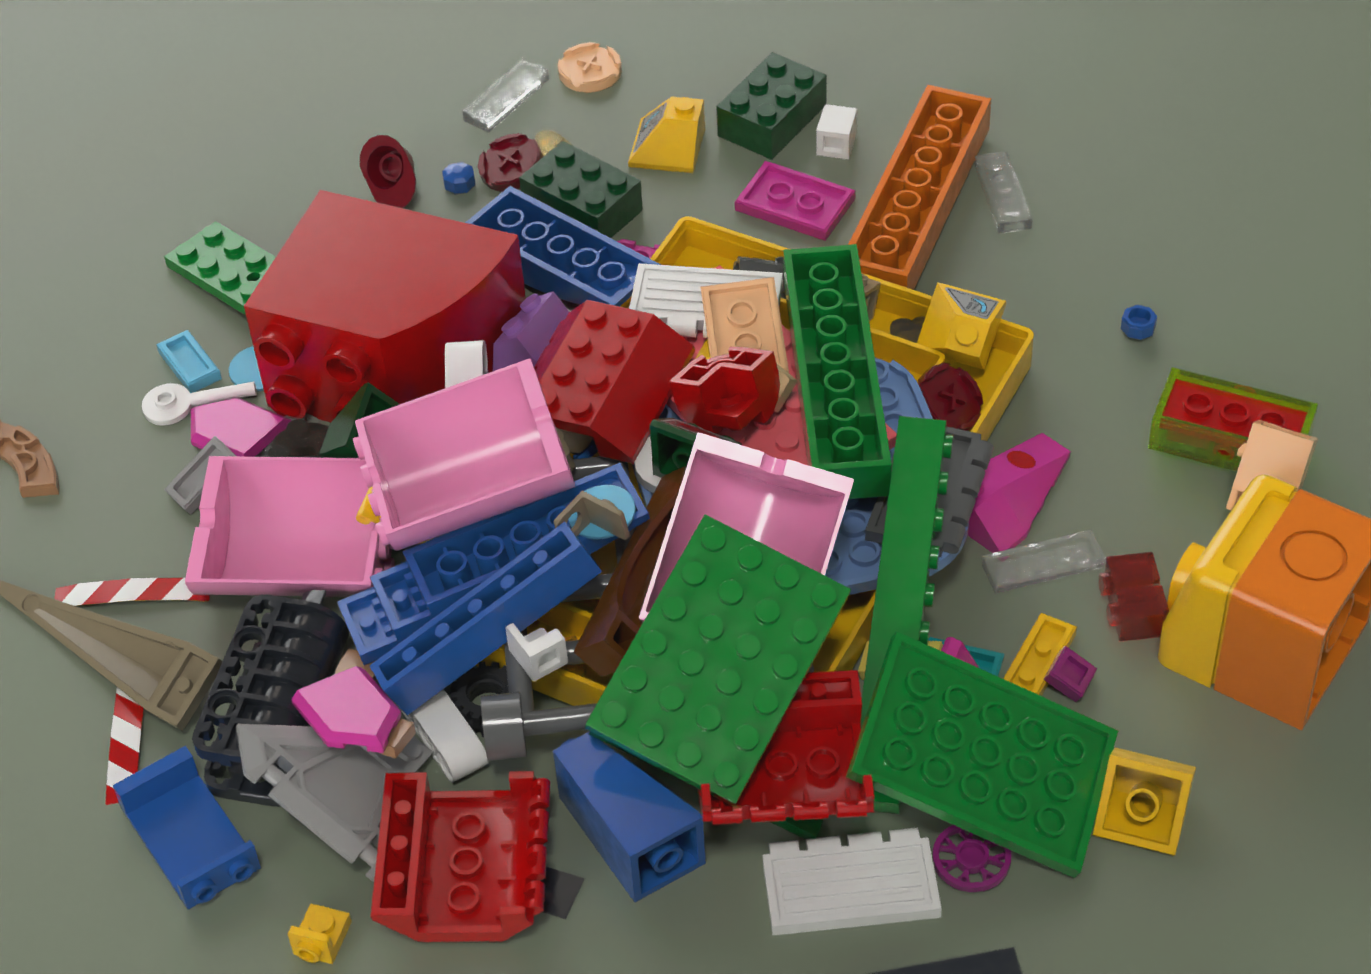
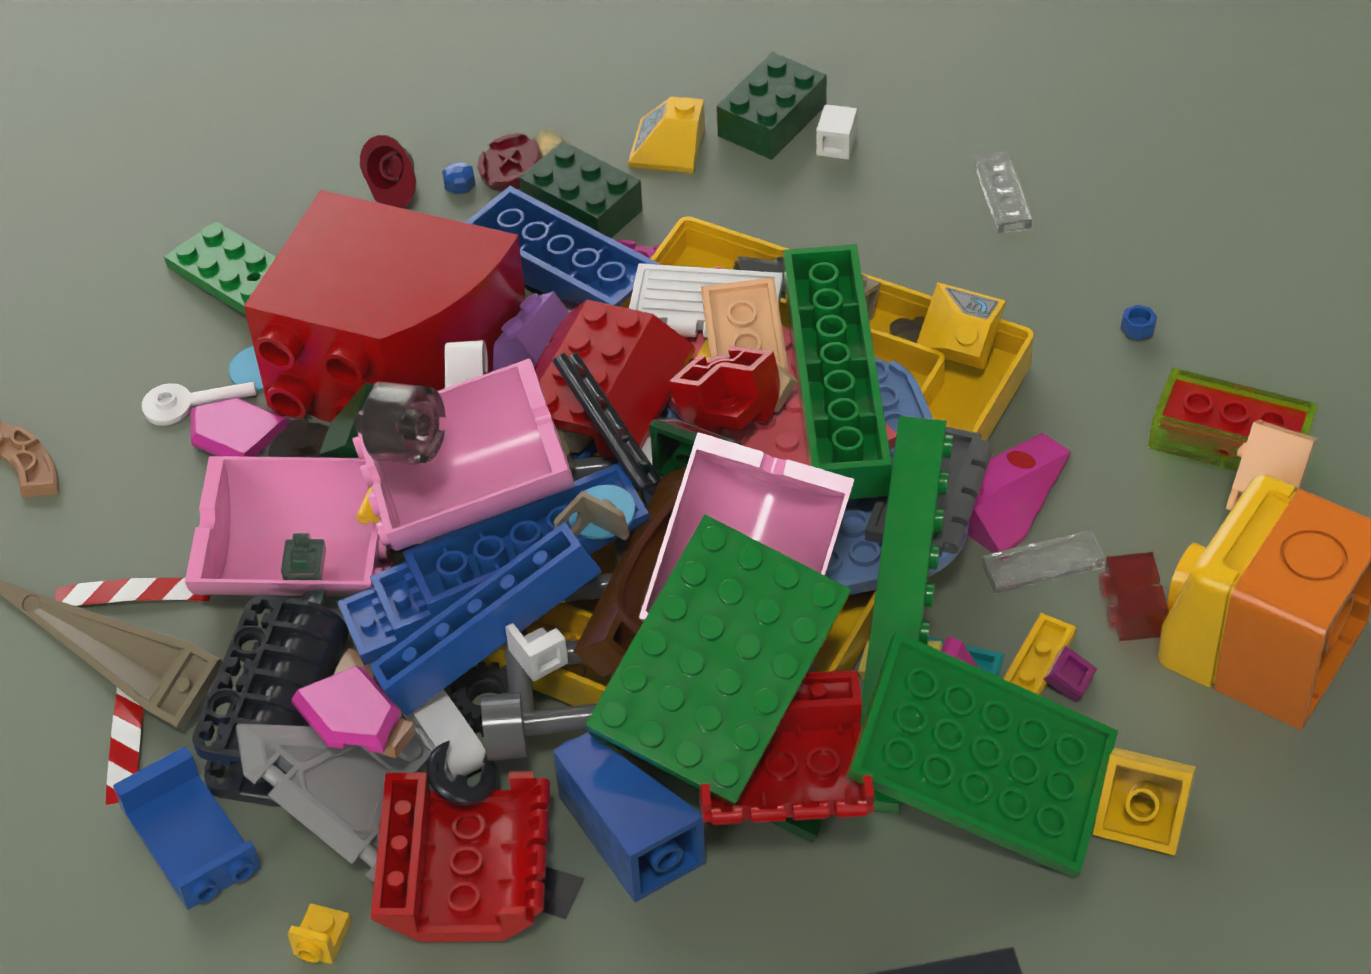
(188, 484): light grey tile -> none
(189, 361): medium azure tile -> none
(303, 558): none -> clear green tile
(401, 423): none -> clear smoke brick
(458, 790): none -> black head
(505, 95): clear plate -> none
(589, 67): light nougat tile -> none
(607, 420): none -> black bar
(795, 200): dark pink tile -> none
(852, 883): white hinge -> none
(921, 185): orange brick -> none
(951, 396): dark red tile -> none
(971, 858): magenta wheel -> none

